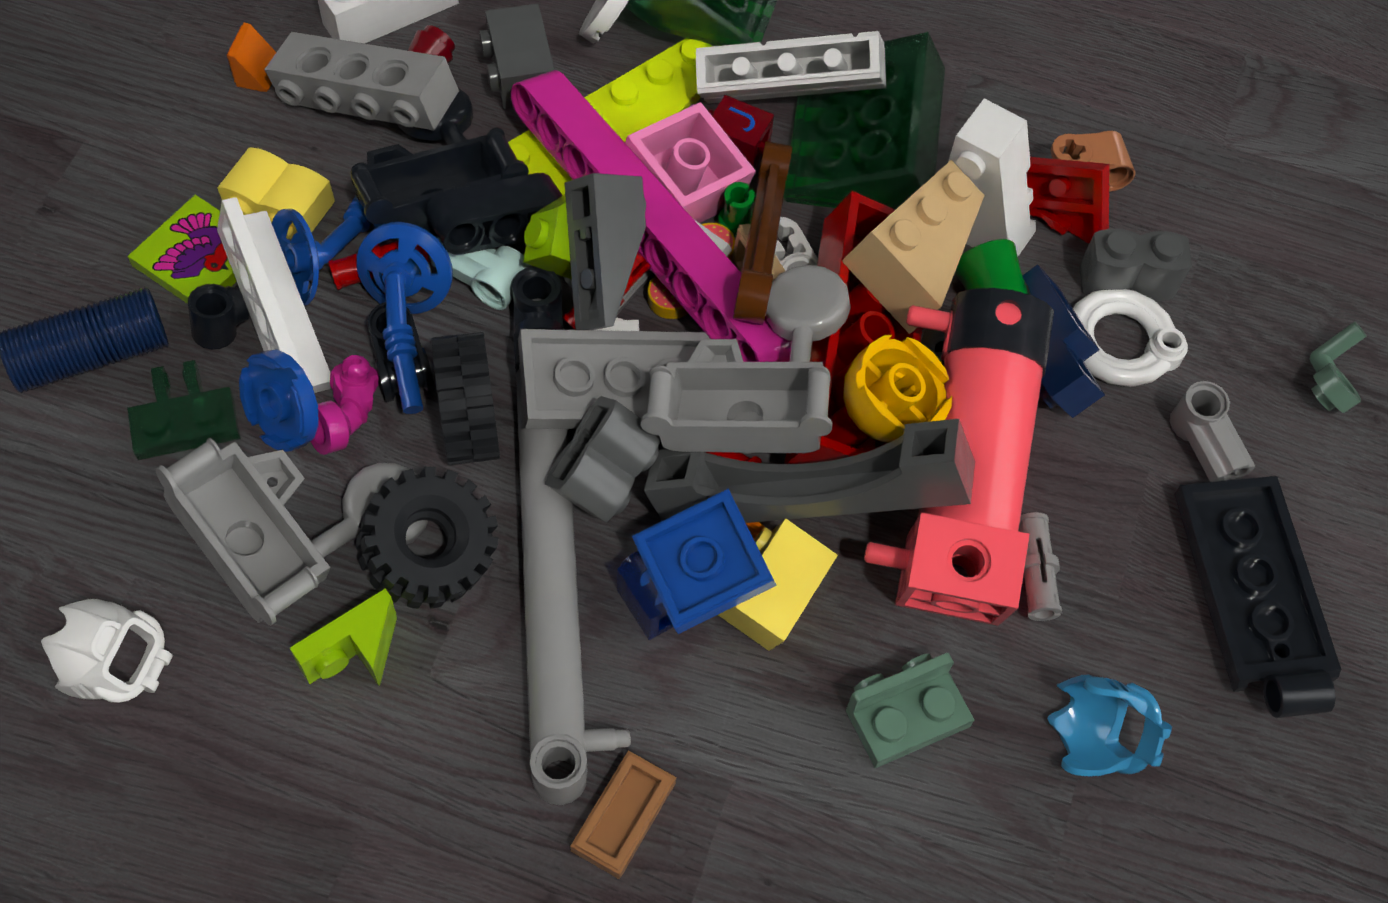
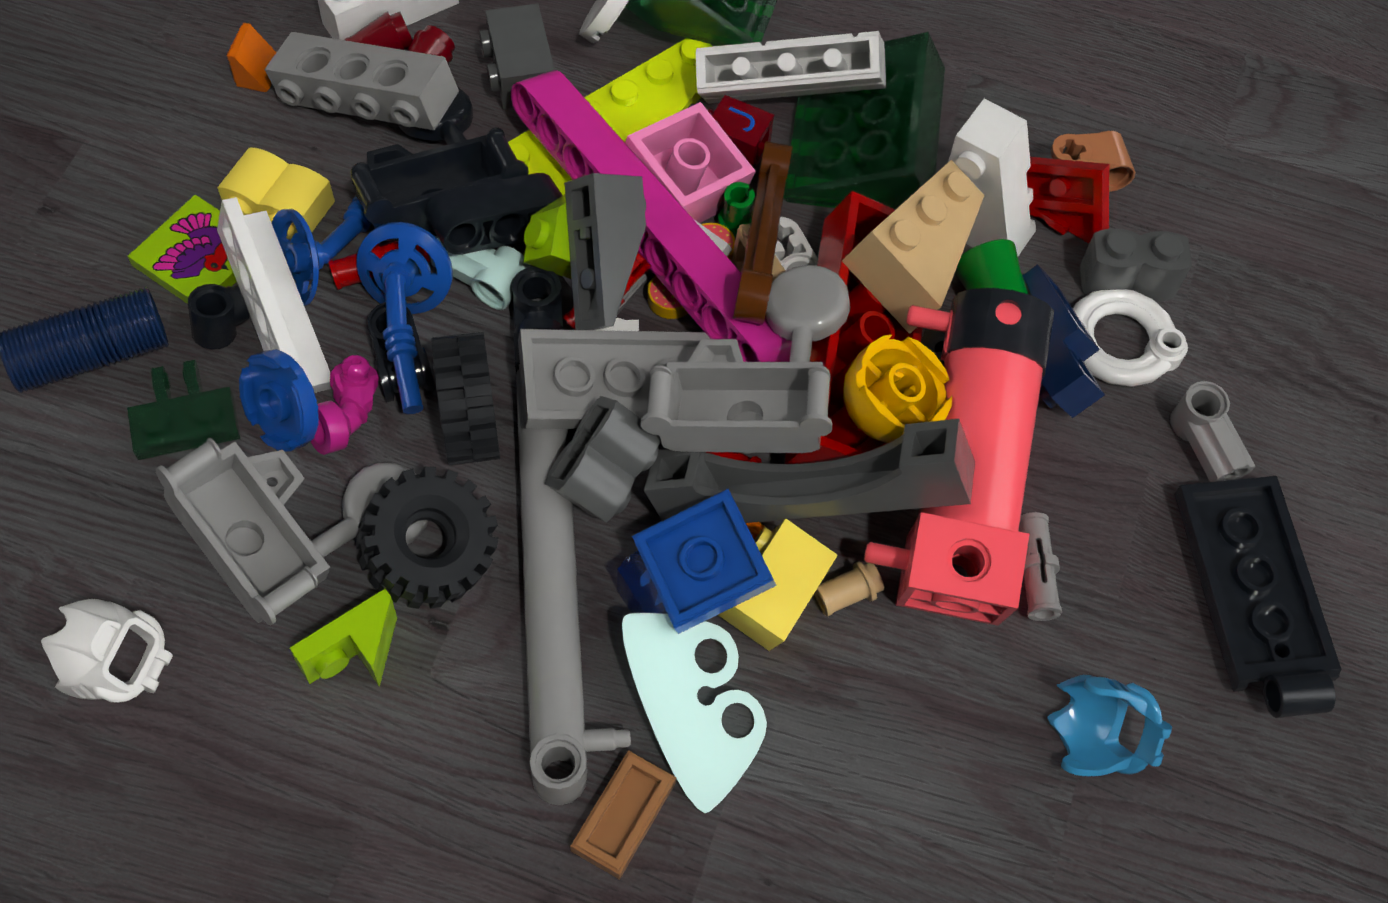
(385, 31): none -> dark red cone
(688, 732): none -> light aqua piece
(849, 588): none -> tan pin
(908, 709): sand green bracket -> none
(1332, 386): sand green plate -> none

